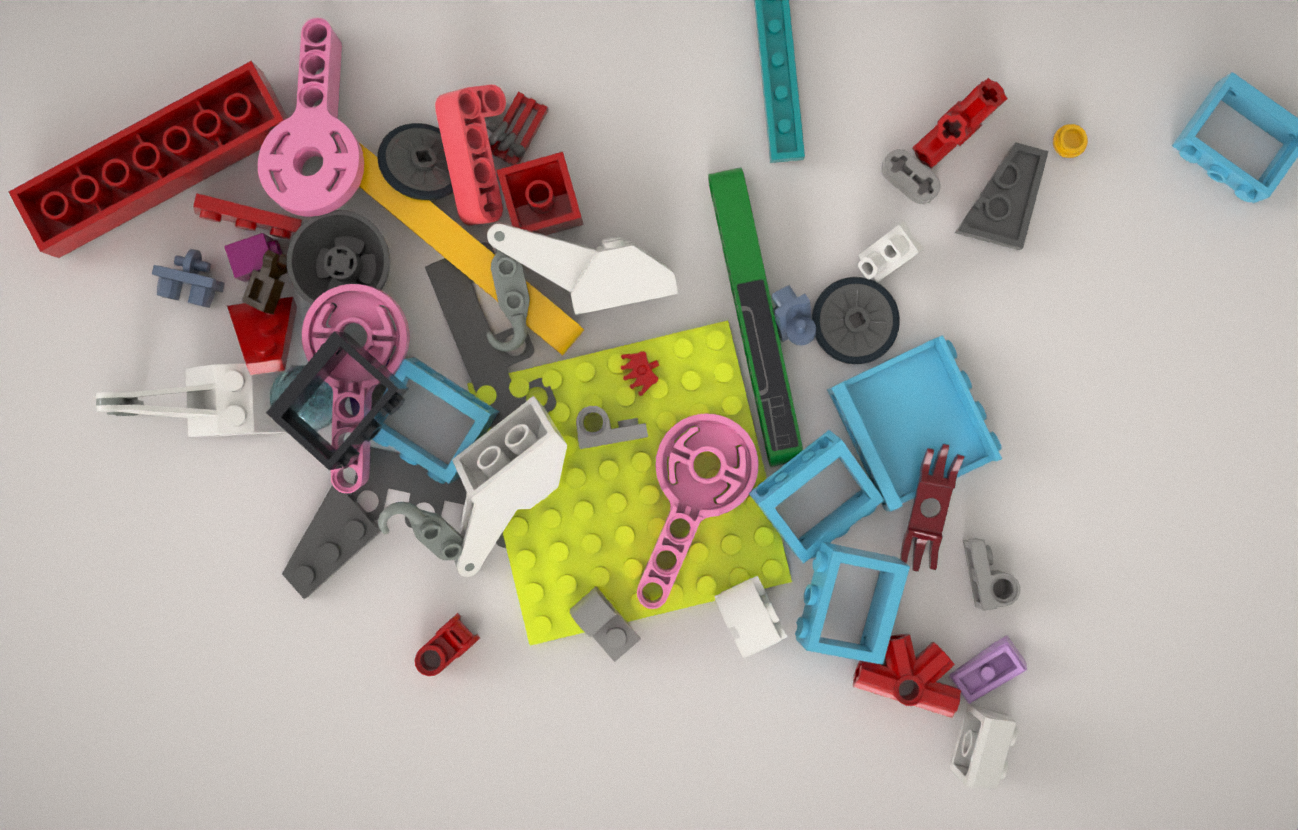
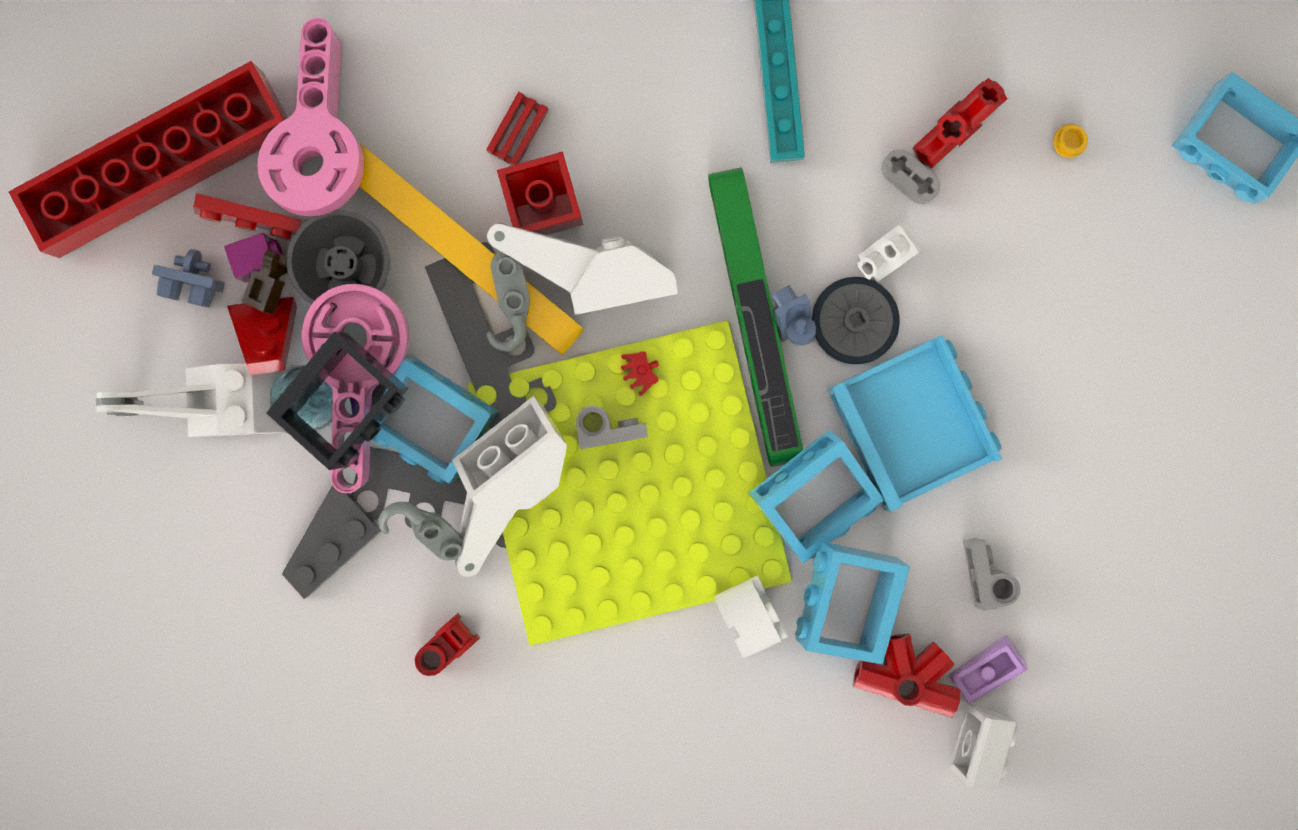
(400, 163): dark grey wheel -> none
(468, 150): coral beam -> none
(507, 141): dark grey hair -> none
(604, 623): light grey plate -> none
(694, 495): bright pink beam -> none
(935, 487): dark red piece -> none
(1008, 200): dark grey wing -> none

